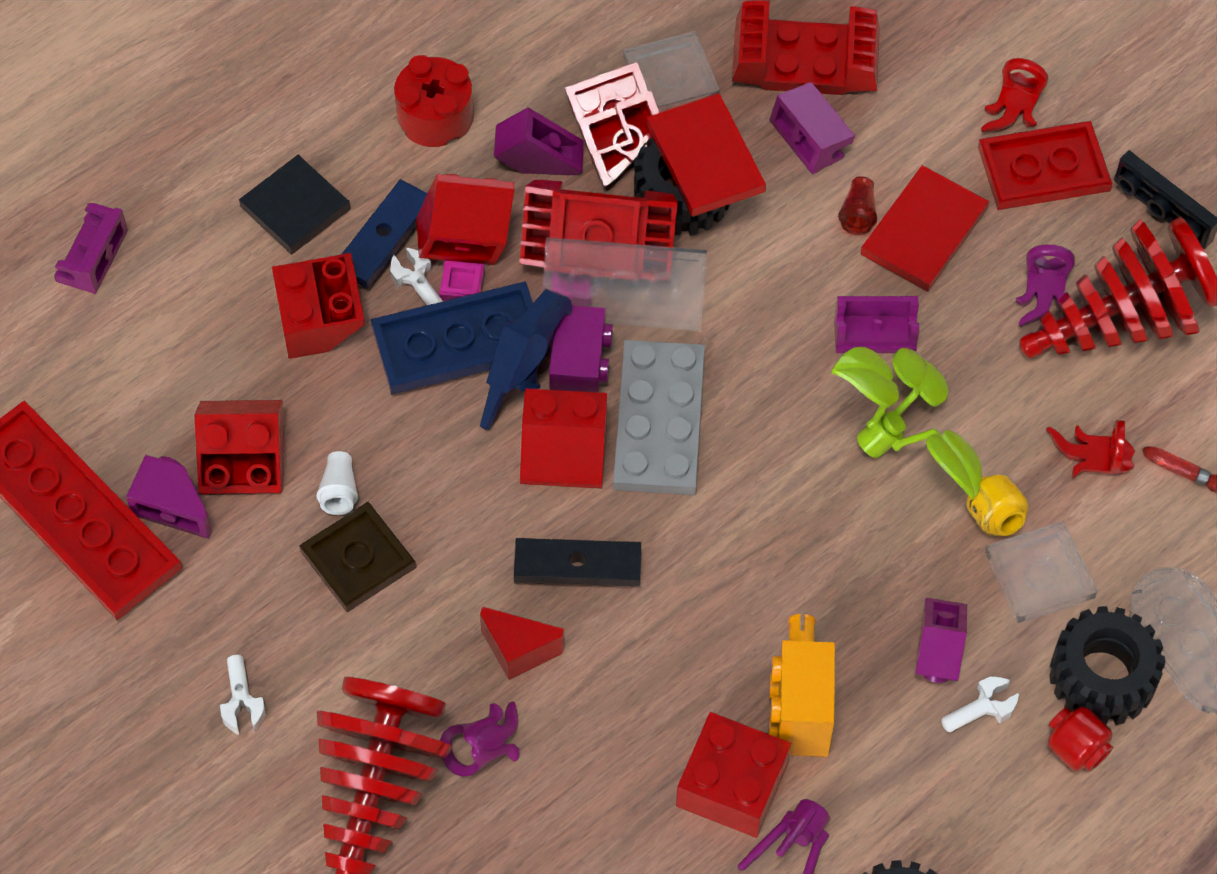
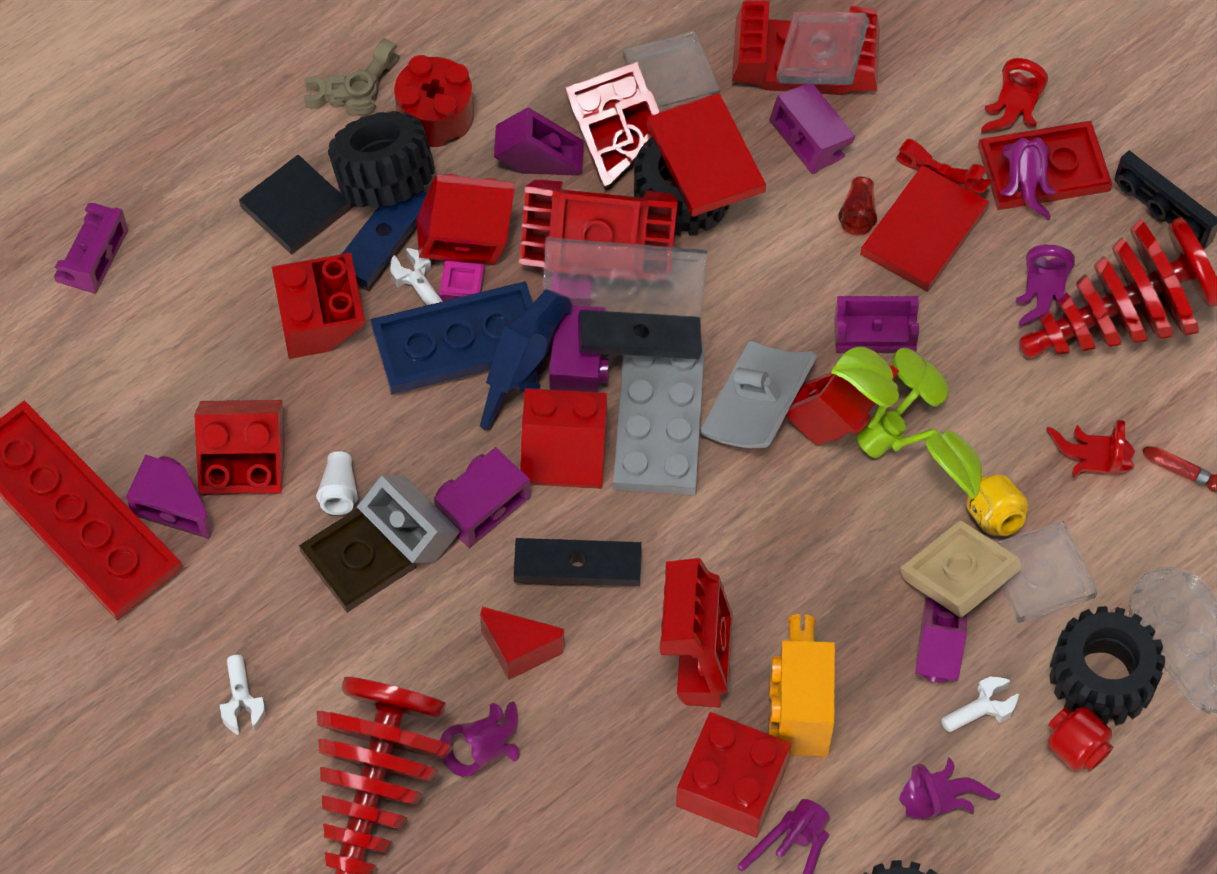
(357, 88): none -> dark tan piece
(381, 159): none -> black tyre
(408, 519): none -> light grey brick
(483, 495): none -> magenta brick
(660, 334): none -> black tile
(698, 630): none -> red plate
(757, 396): none -> light grey shield
(822, 48): none -> clear tile
(830, 408): none -> red slope
(914, 155): none -> red piece
(933, 795): none -> magenta piece
(960, 568): none -> tan plate
(1028, 166): none -> magenta piece

